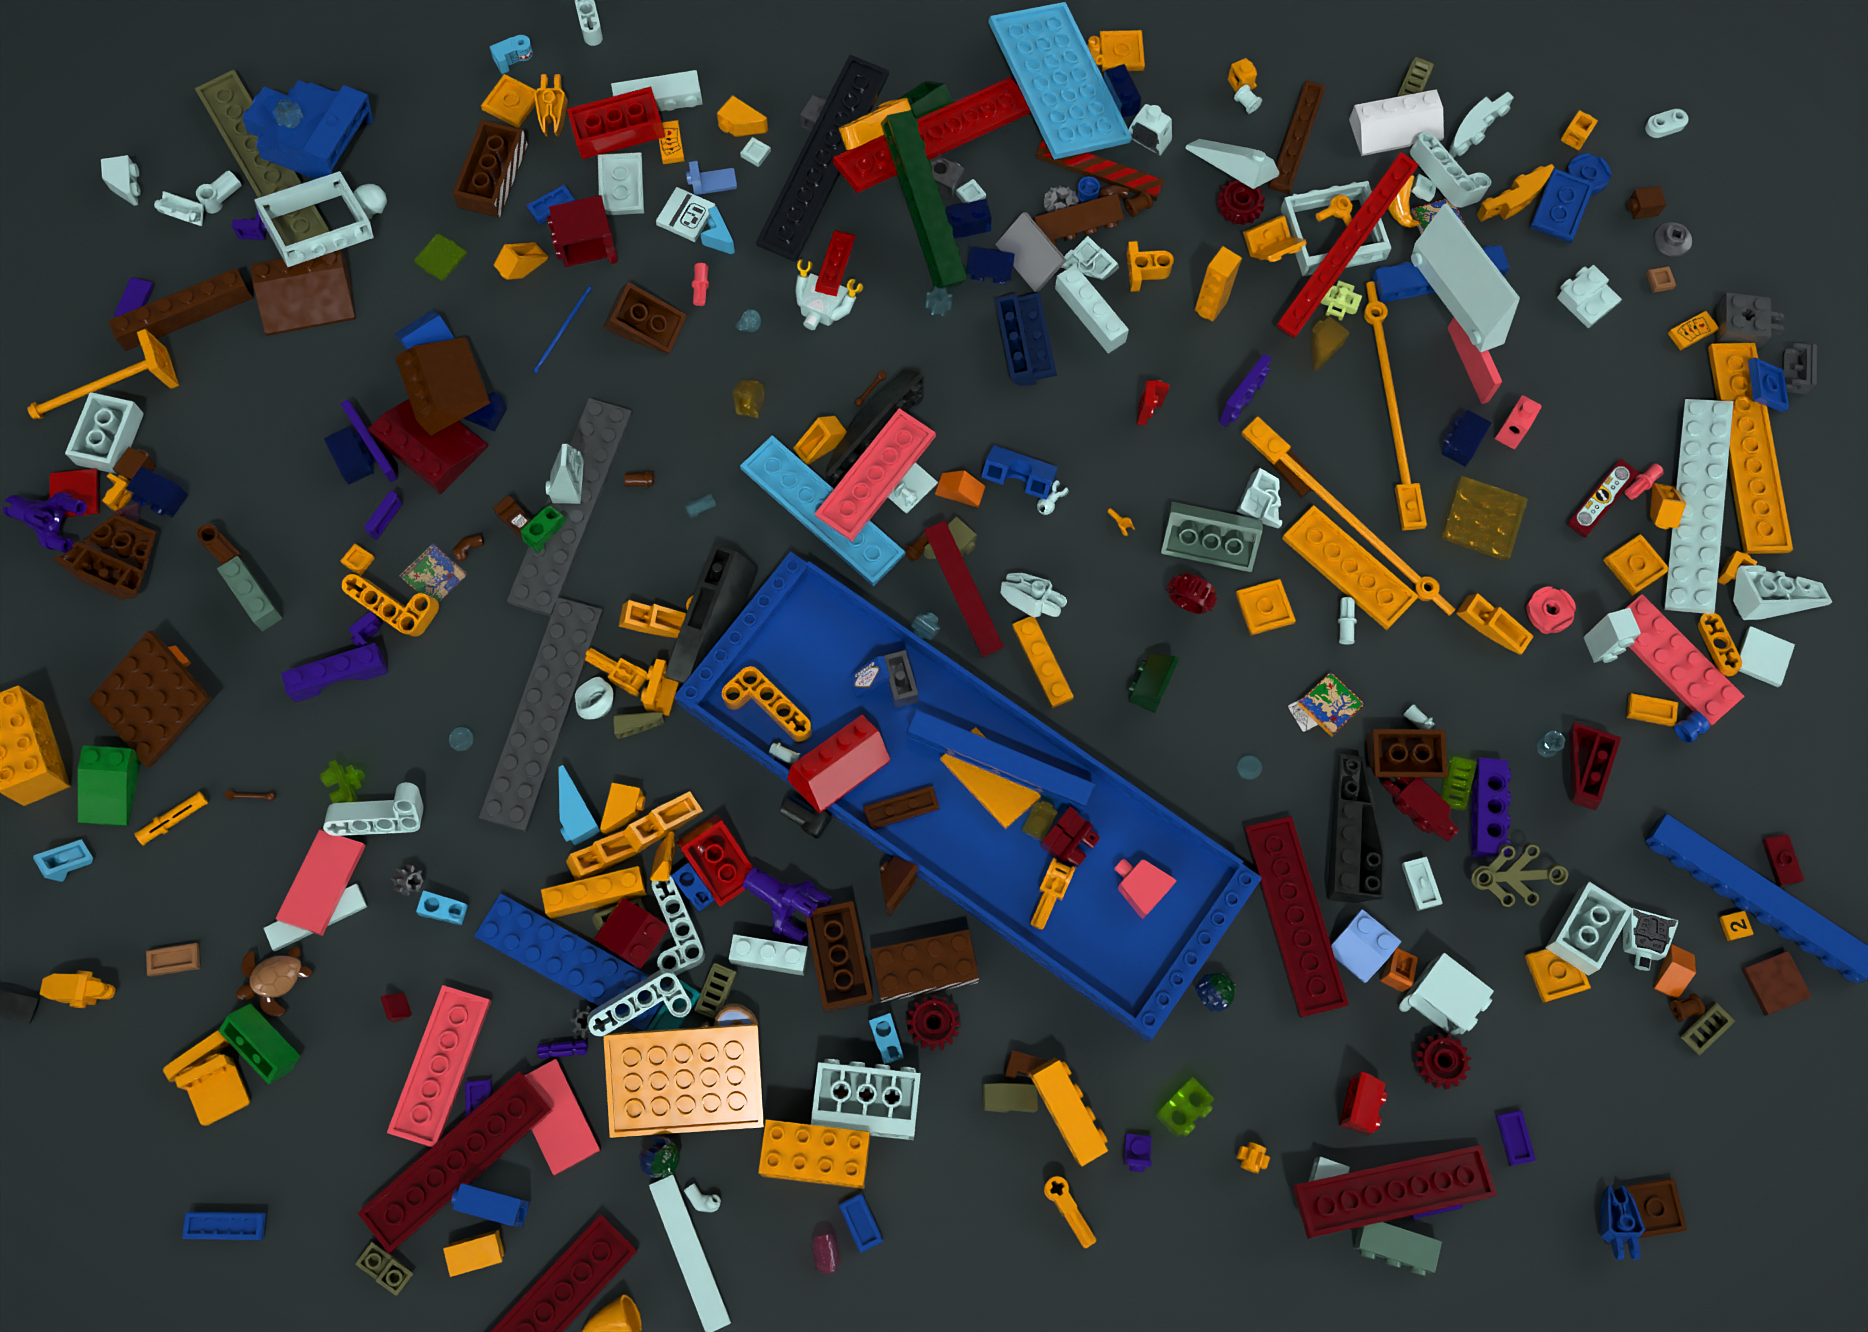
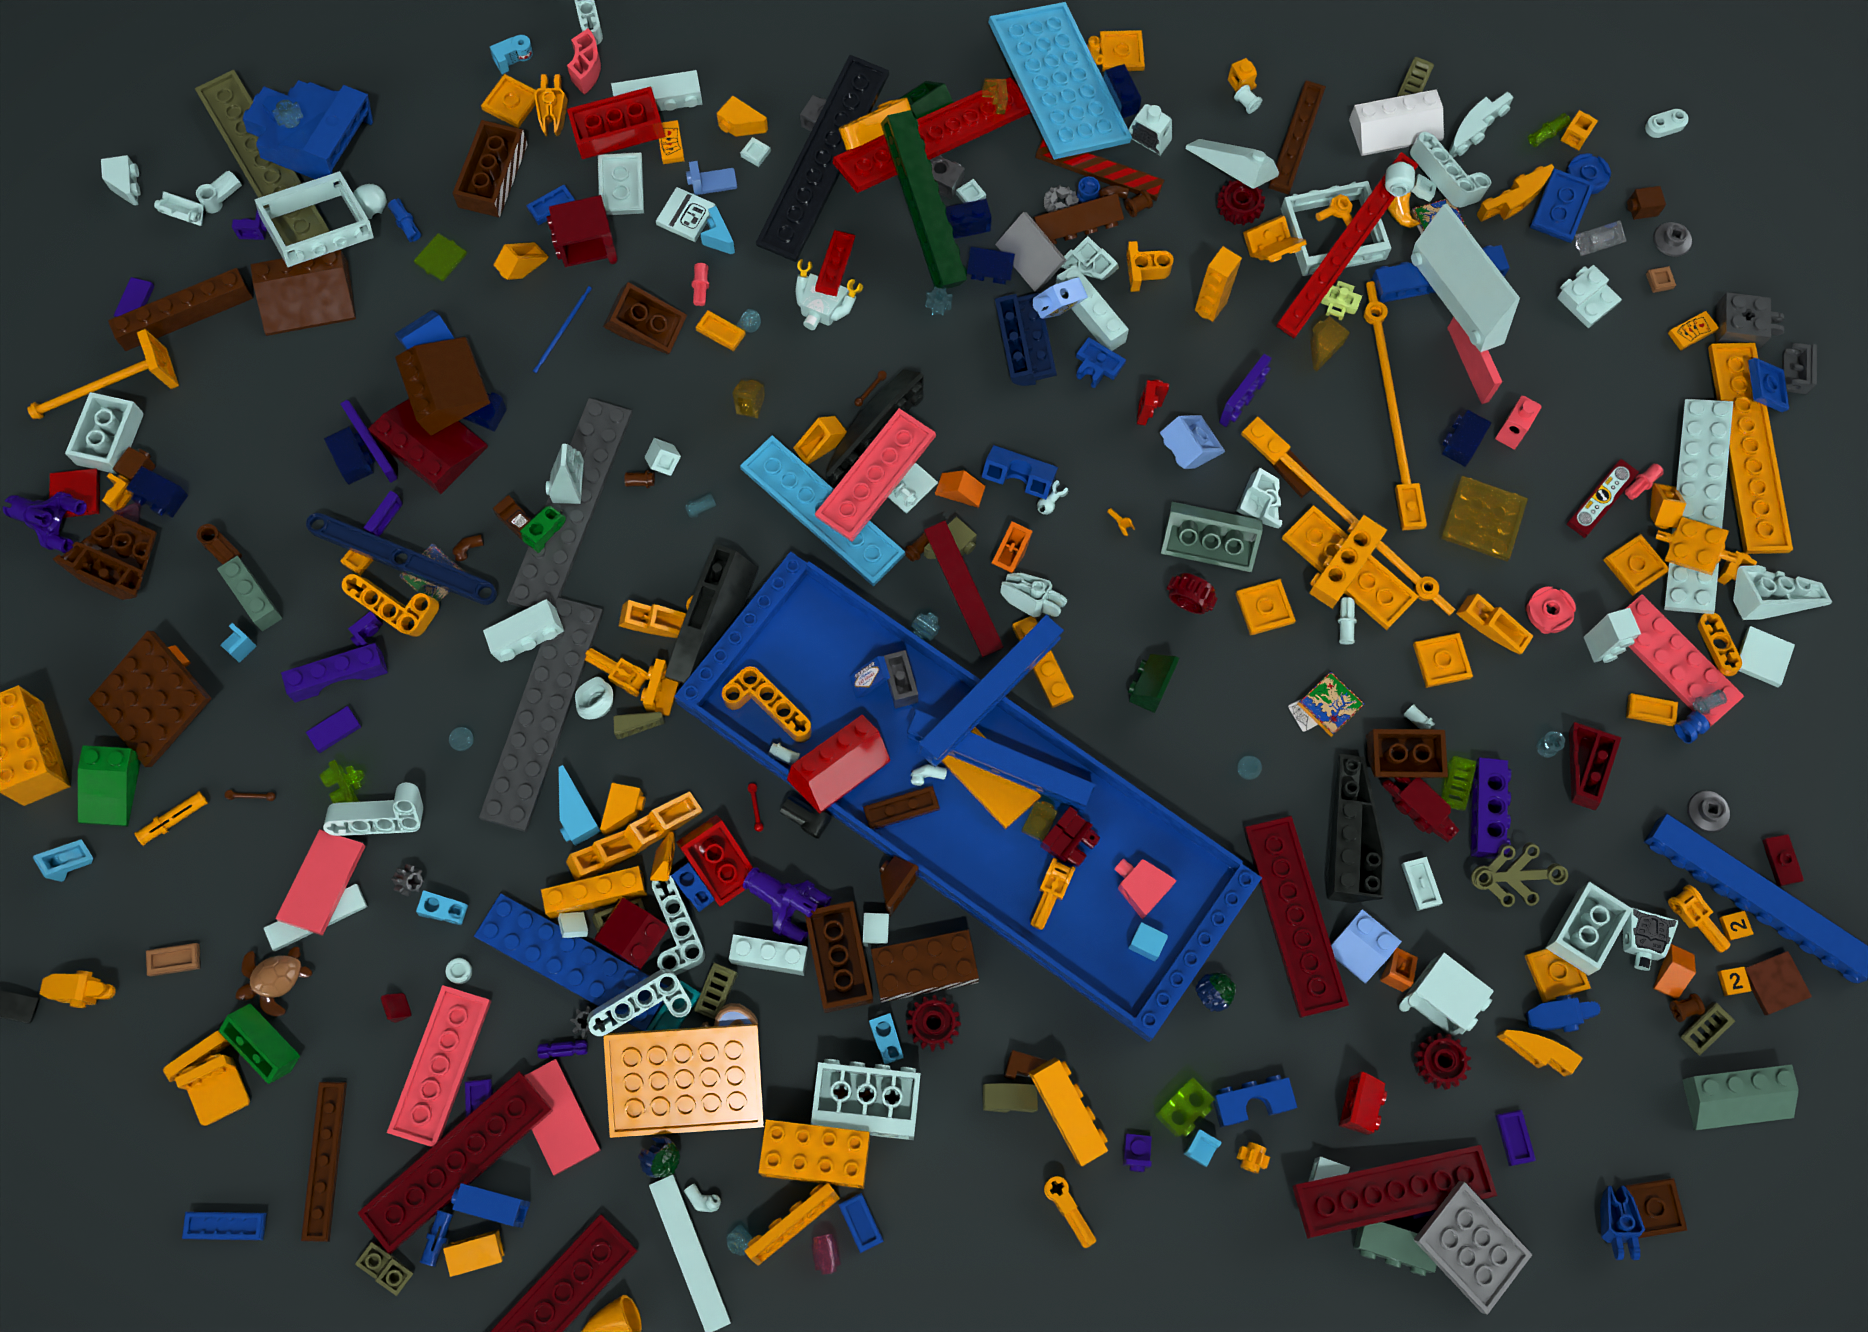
(238, 644): none -> medium azure panel
(324, 1162): none -> reddish brown tile
(333, 729): none -> dark purple tile
(404, 220): none -> blue pin
(415, 565): none -> dark blue beam
(430, 1256): none -> blue pin
(459, 971): none -> light aqua tile
(523, 631): none -> light aqua brick
(573, 925): none -> light aqua tile
(586, 62): none -> coral brick
(662, 456): none -> light aqua panel
(720, 330): none -> light orange tile
(738, 1240): none -> clear light blue plate
(752, 788): none -> red hinge
(784, 1230): none -> light orange plate
(875, 928): none -> light aqua panel
(927, 771): none -> light aqua arm
(990, 691): none -> blue tile
(998, 91): none -> clear yellow bracket
(1012, 547): none -> orange slope
(1050, 302): none -> light blue torso
(1098, 362): none -> blue plate
(1148, 942): none -> medium azure panel
(1191, 441): none -> light blue slope
(1201, 1147): none -> medium azure panel
(1275, 1094): none -> blue arch
(1370, 535): none -> light orange brick
(1399, 179): none -> light aqua head
(1442, 660): none -> light orange tile
(1473, 1247): none -> light grey plate
(1541, 1051): none -> light orange slope
(1549, 130): none -> clear neon green pin
(1563, 1014): none -> blue hinge
(1600, 238): none -> clear slope
(1695, 912): none -> light orange connector
(1697, 546): none -> light orange plate
(1700, 817): none -> flat silver piece
(1706, 703): none -> clear light blue pin
(1734, 981): none -> light orange tile
(1741, 1097): none -> sand green slope

